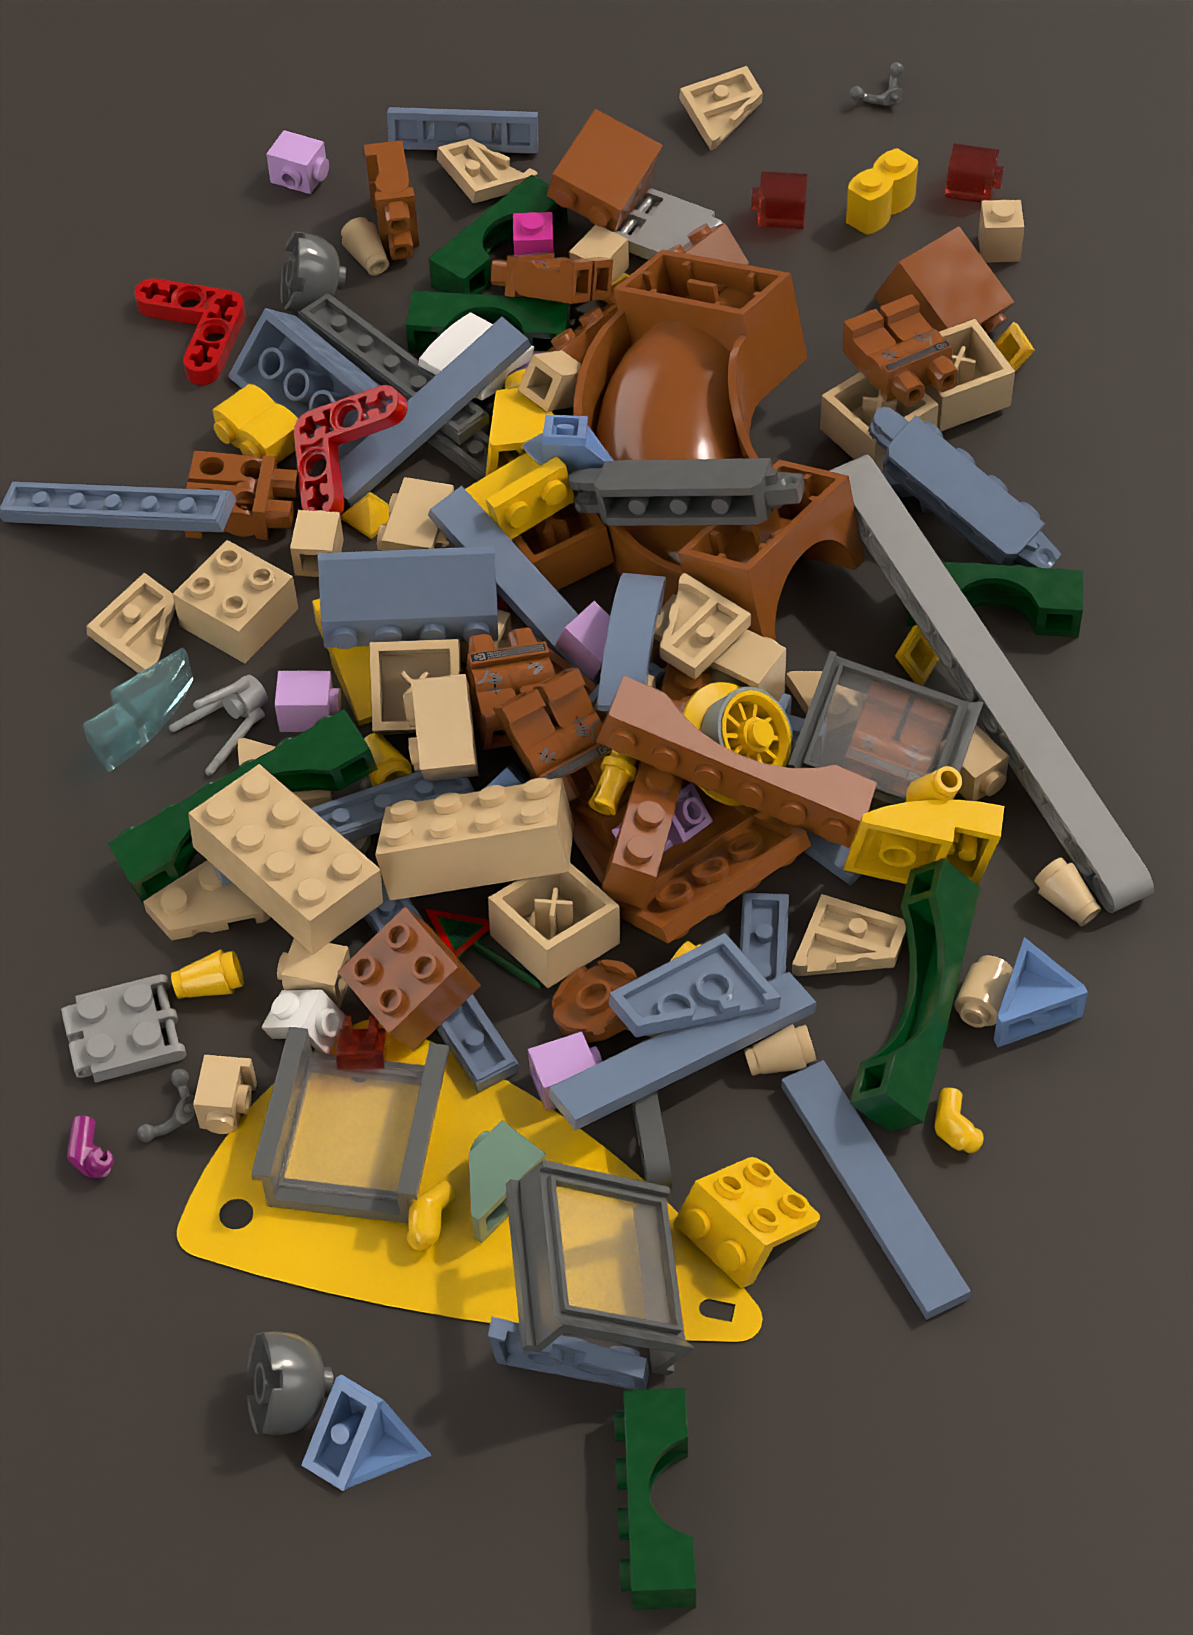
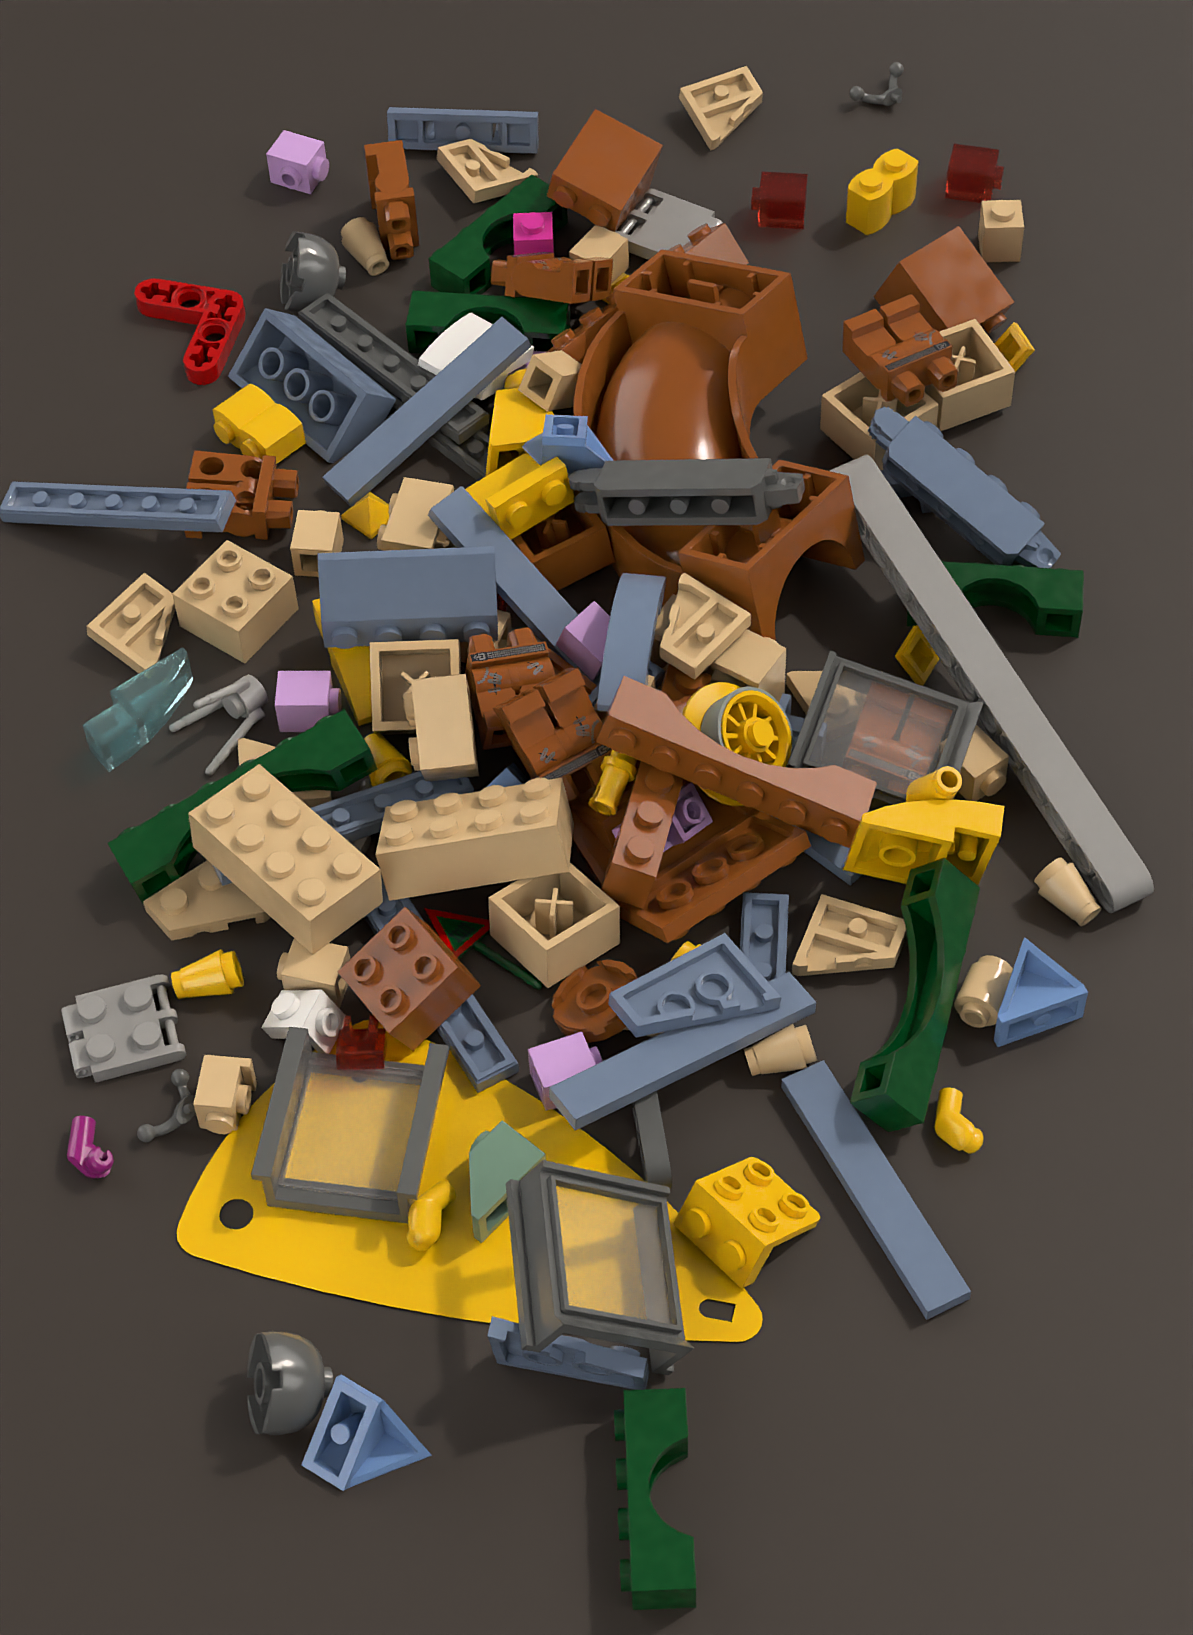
(326, 441): red beam -> none

